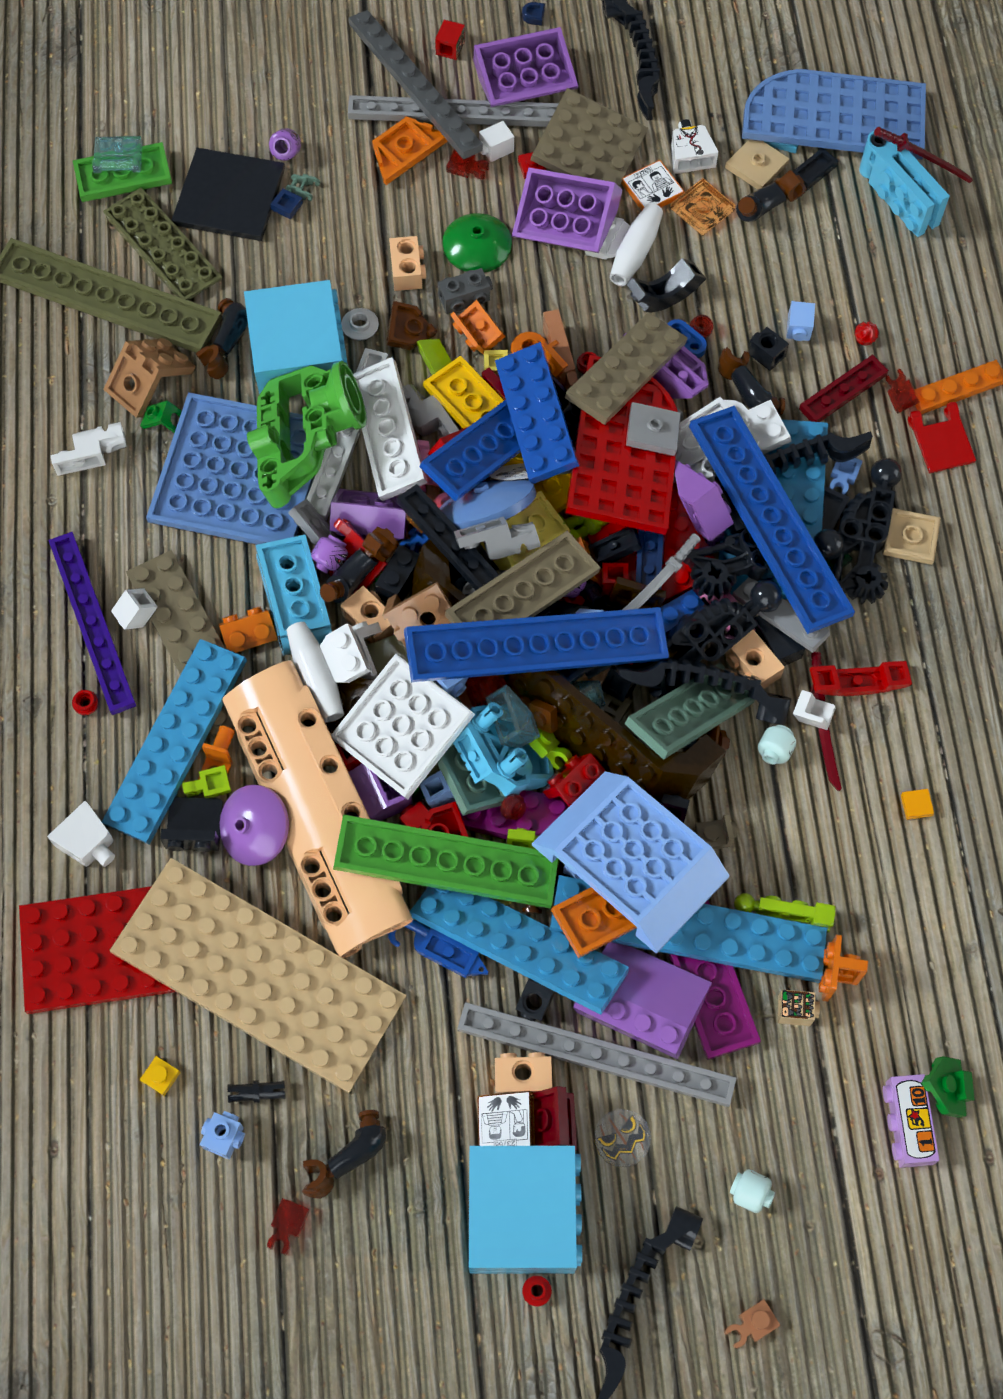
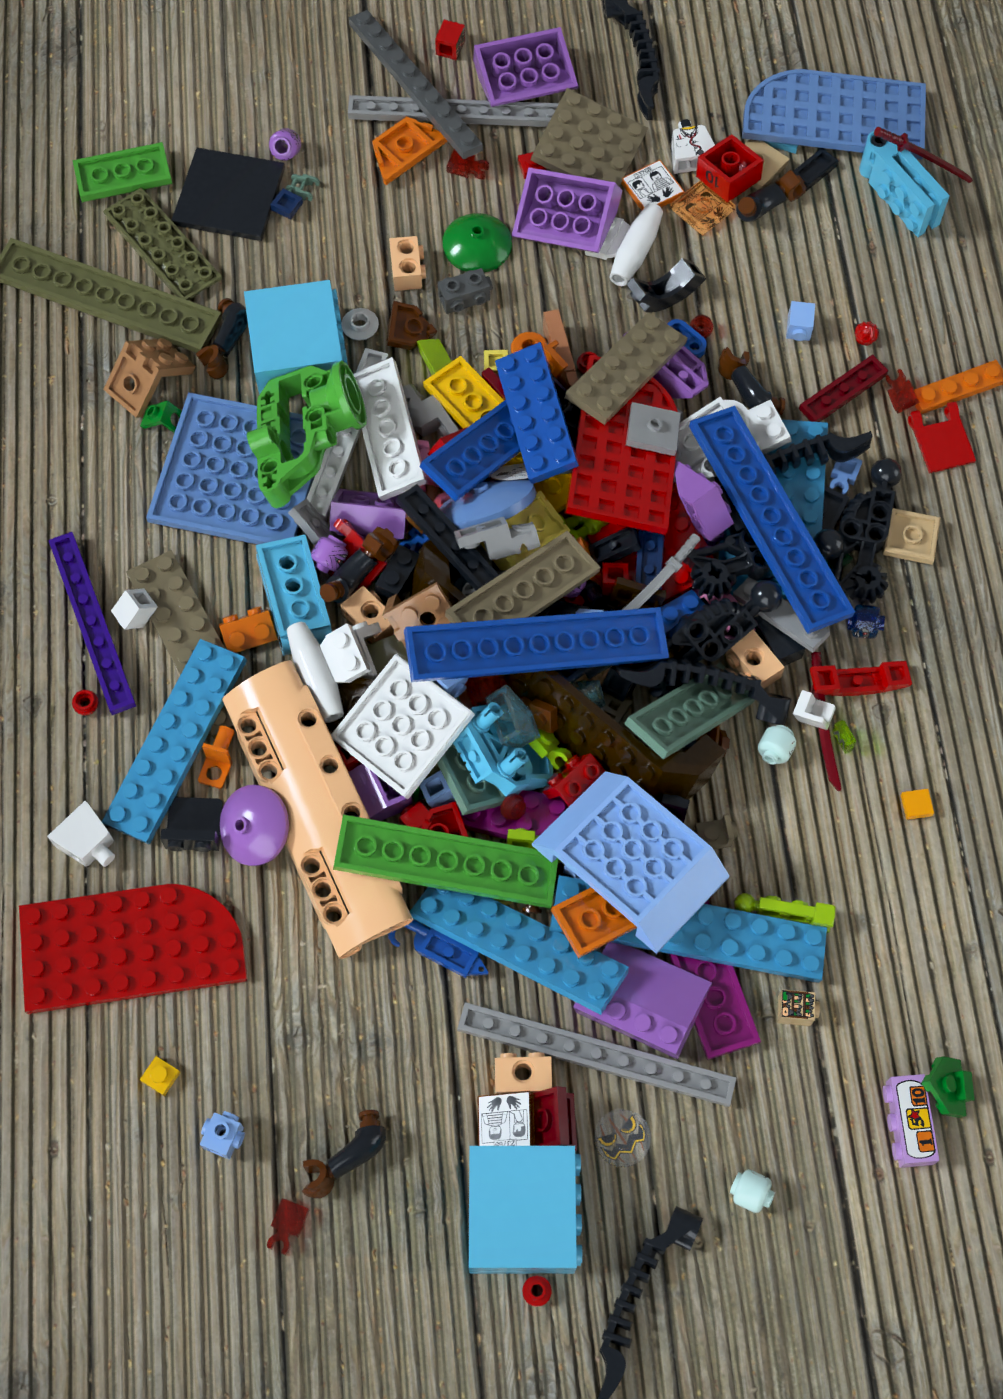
(89, 449): white plate -> none
(117, 154): clear light blue plate -> none
(211, 782): lime plate -> none
(256, 1091): black pin -> none
(259, 975): tan plate -> none
(478, 328): orange bracket -> none
(496, 141): white brick -> none
(529, 1011): black brick -> none
(533, 13): dark blue tile -> none
(729, 168): none -> red brick
(756, 1322): nougat plate -> none
(769, 356): black brick -> none
(840, 969): orange bracket -> none
(844, 736): none -> clear neon green tile
(866, 621): none -> clear blue head

